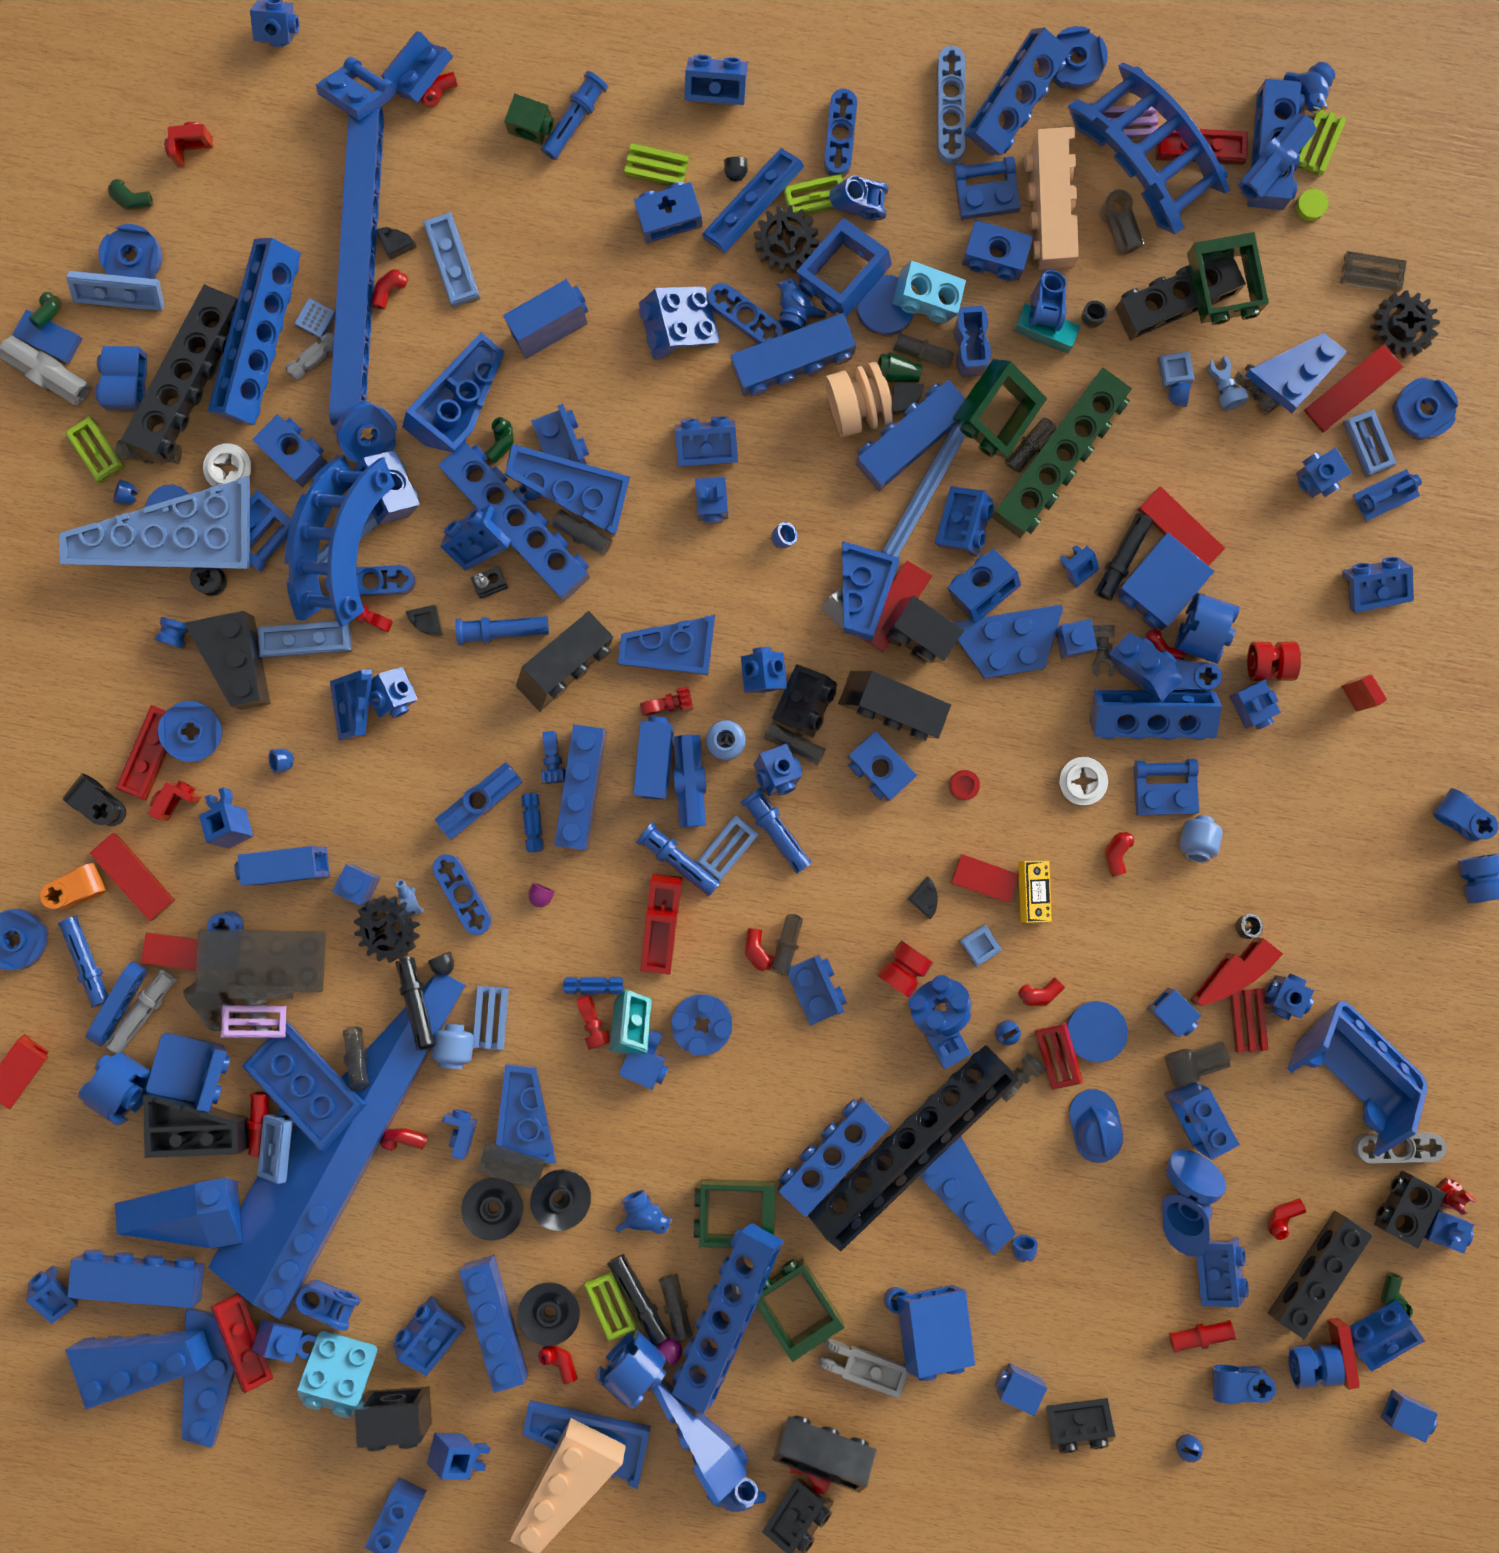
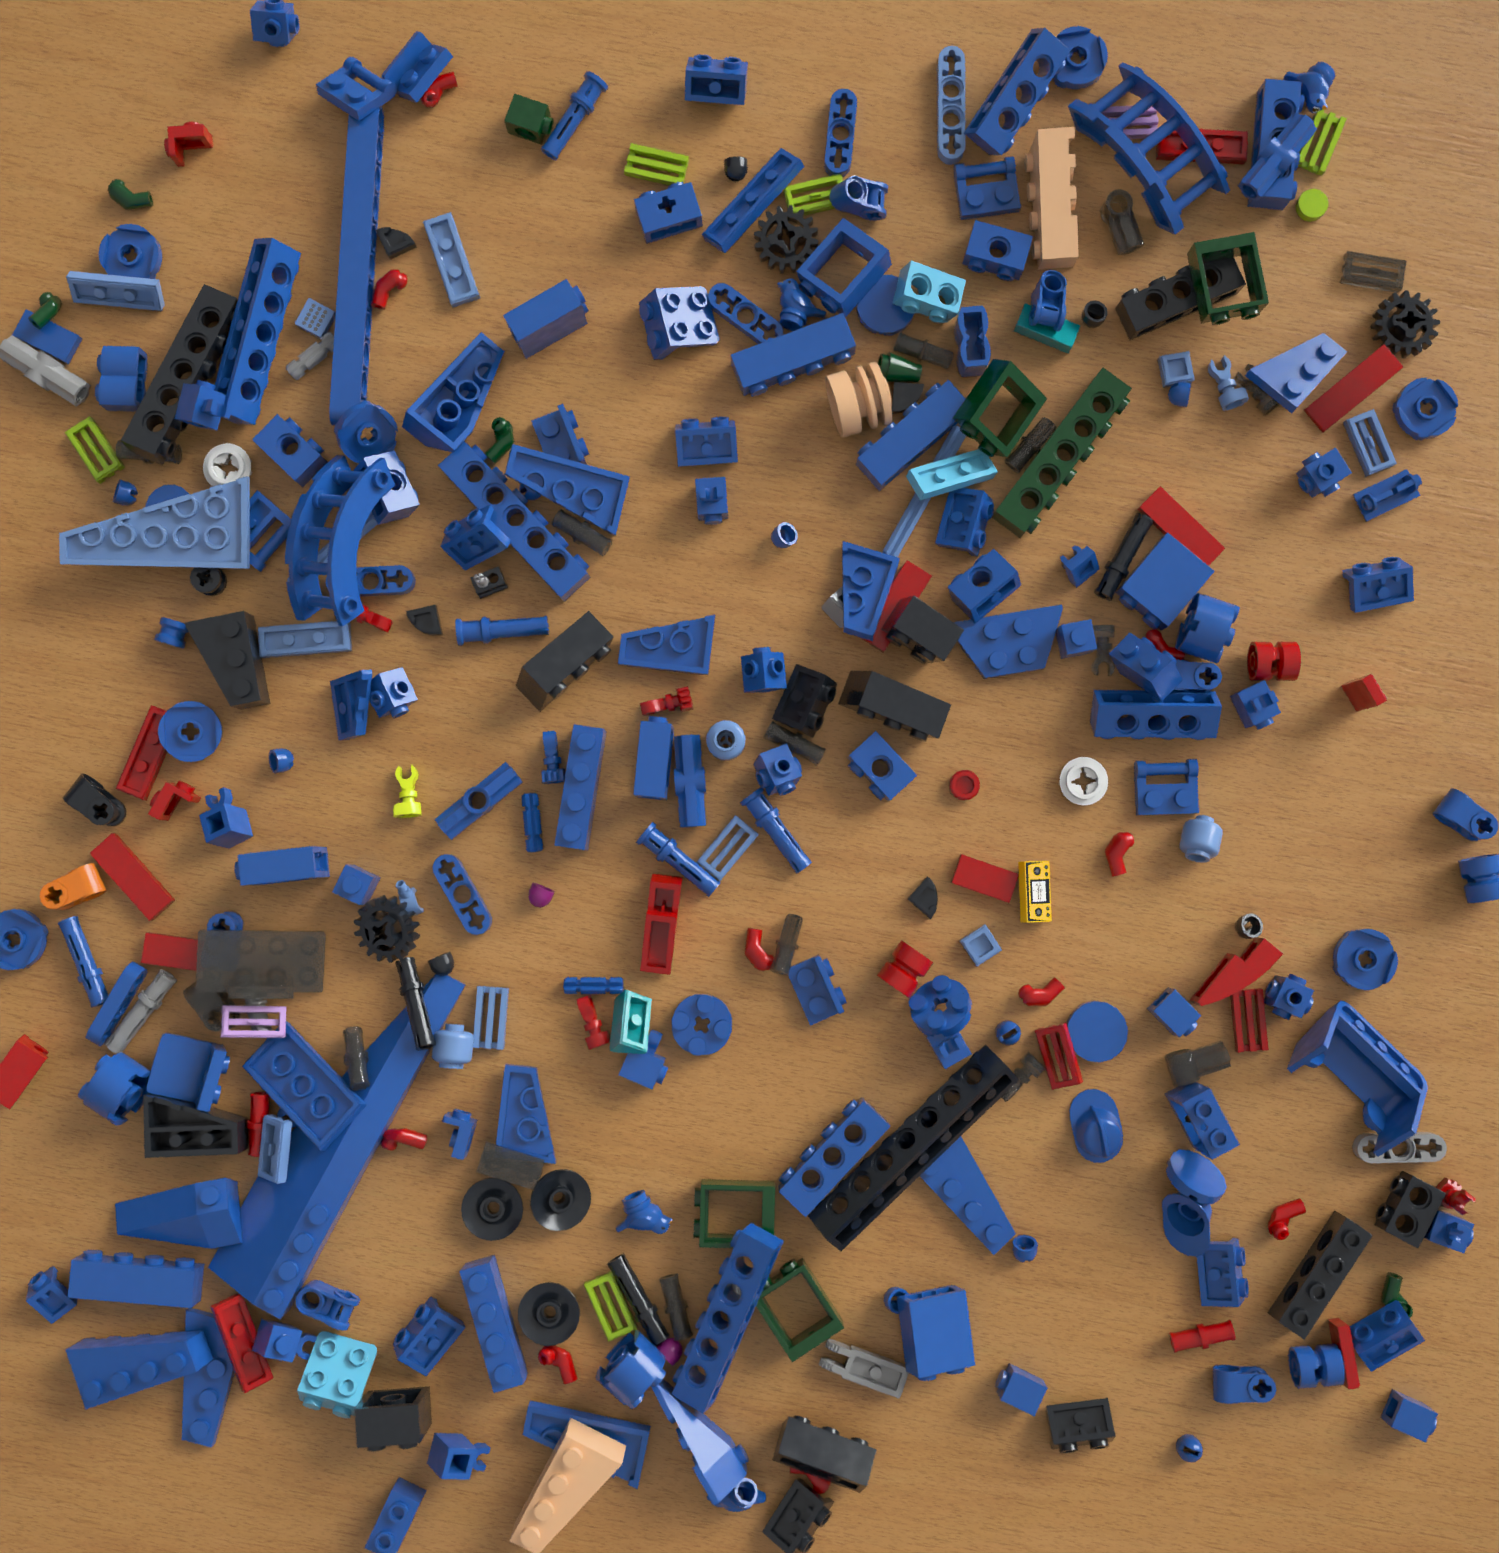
(202, 405): none -> blue brick
(409, 807): none -> neon yellow piece
(951, 474): none -> medium azure plate
(1380, 951): none -> blue plate

